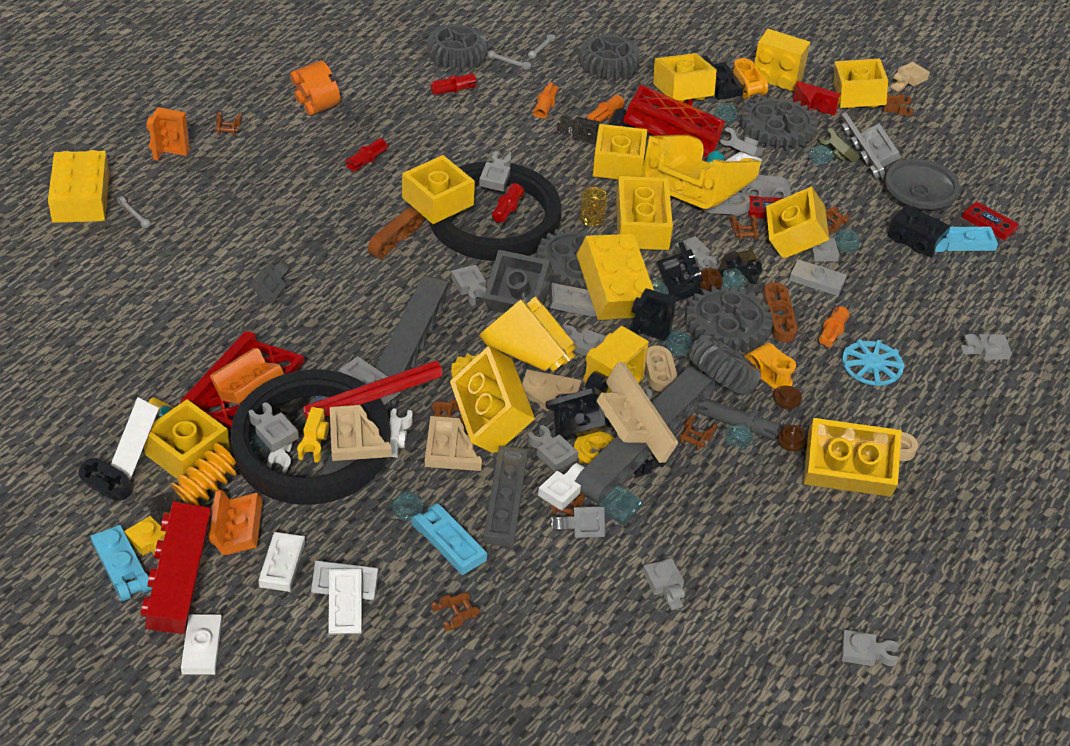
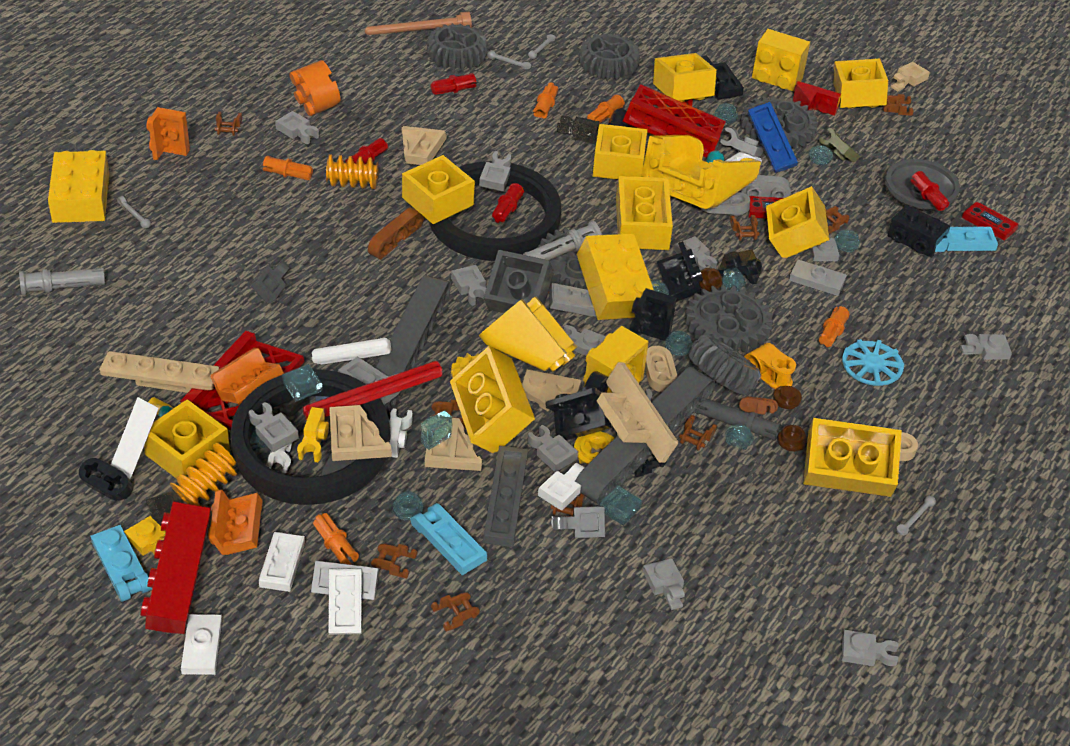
(50, 280): none -> light grey pin
(158, 372): none -> tan bracket
(287, 168): none -> orange axle
(296, 125): none -> light grey plate
(302, 382): none -> clear light blue plate
(335, 538): none -> orange axle
(352, 172): none -> light orange piece
(352, 350): none -> white axle
(401, 550): none -> dark orange piece
(421, 144): none -> tan wing
(436, 429): none -> clear light blue plate
(464, 18): none -> nougat piece
(574, 238): none -> light grey pin
(593, 206): clear yellow plate -> none
(750, 78): light orange piece -> none
(758, 405): none -> dark orange piece
(772, 137): none -> blue tile
(782, 304): dark orange beam -> none
(875, 146): light grey bracket -> none
(903, 529): none -> light grey hinge
(929, 190): none -> red axle

